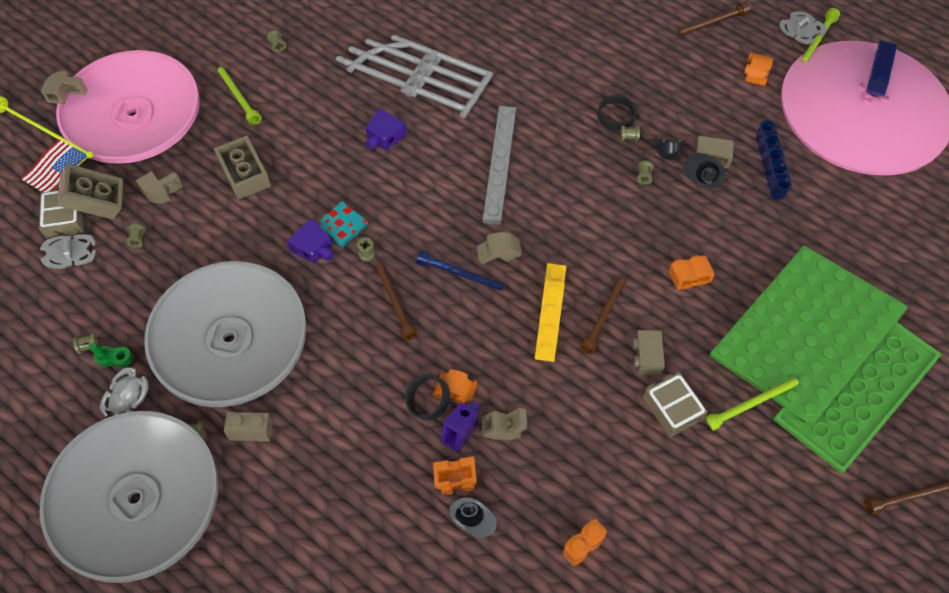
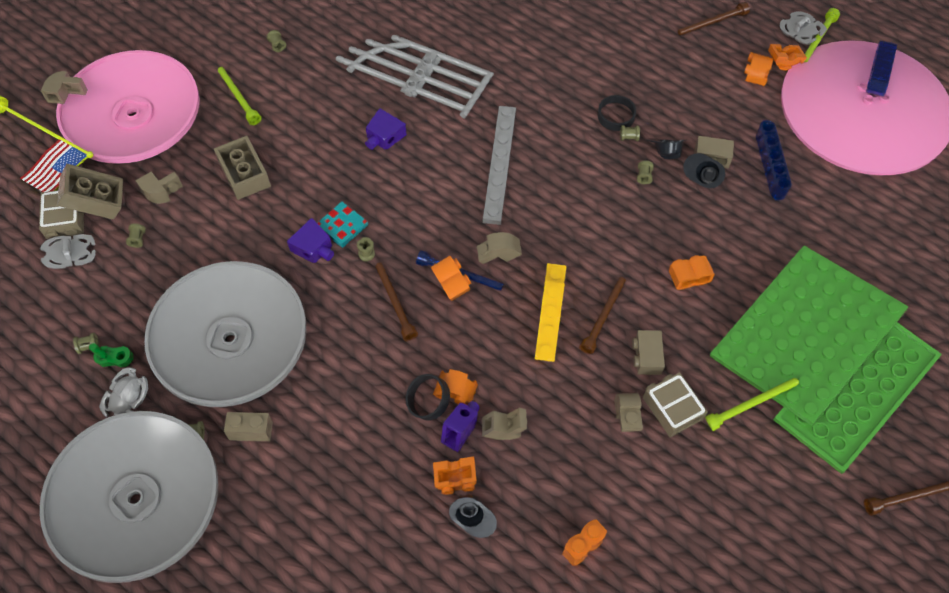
(450, 277): none -> orange brick
(628, 411): none -> dark tan brick
(787, 56): none -> orange cylinder

